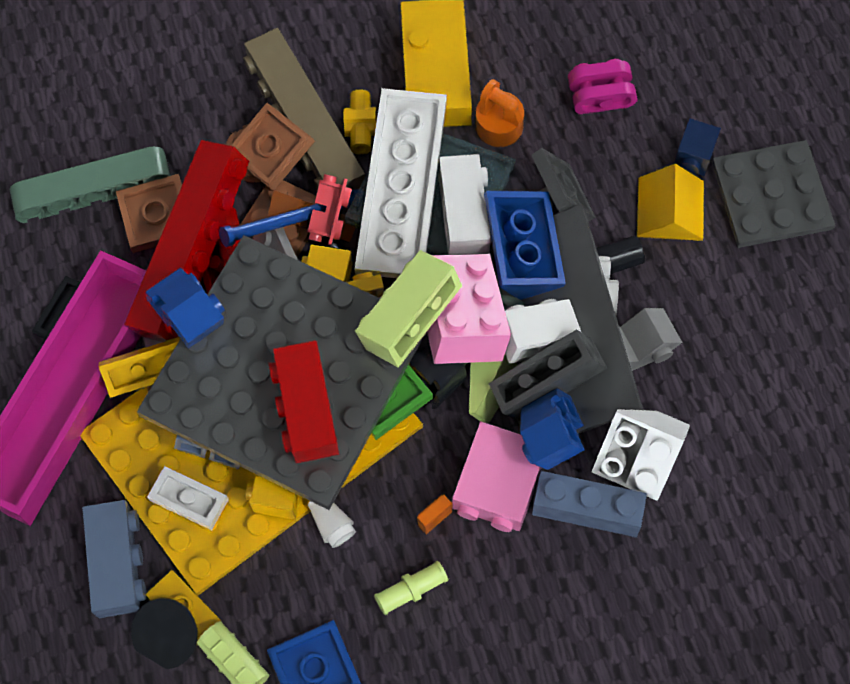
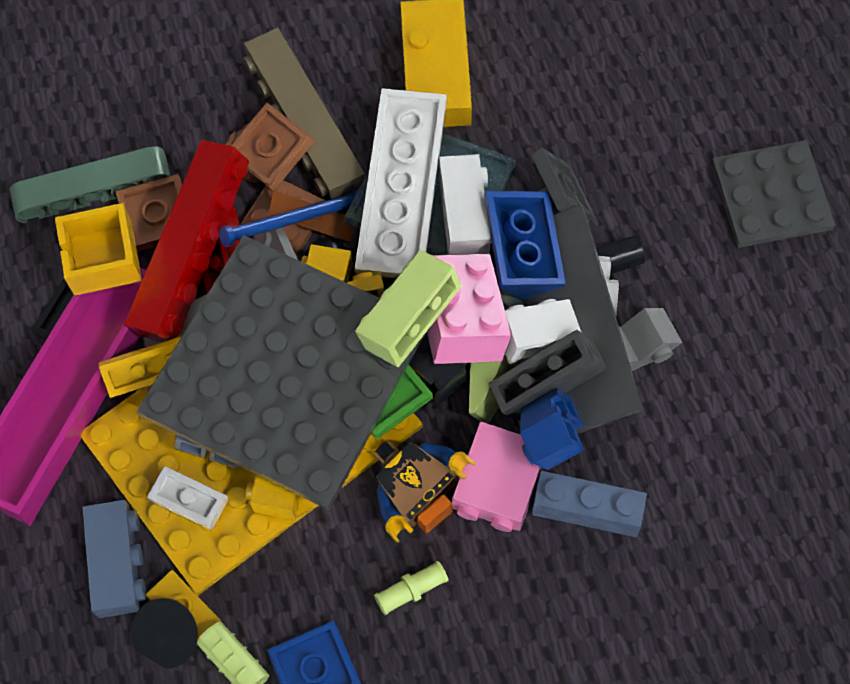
(102, 249): none -> yellow piece
(186, 307): blue brick -> none
(303, 402): red brick -> none
(333, 197): coral hinge -> none
(333, 524): white cone -> none
(360, 121): yellow axle -> none
(415, 480): none -> torso
(499, 116): orange piece -> none
(602, 86): dark pink brick -> none
(641, 450): white slope -> none
(670, 205): yellow slope -> none
(697, 146): dark blue brick -> none

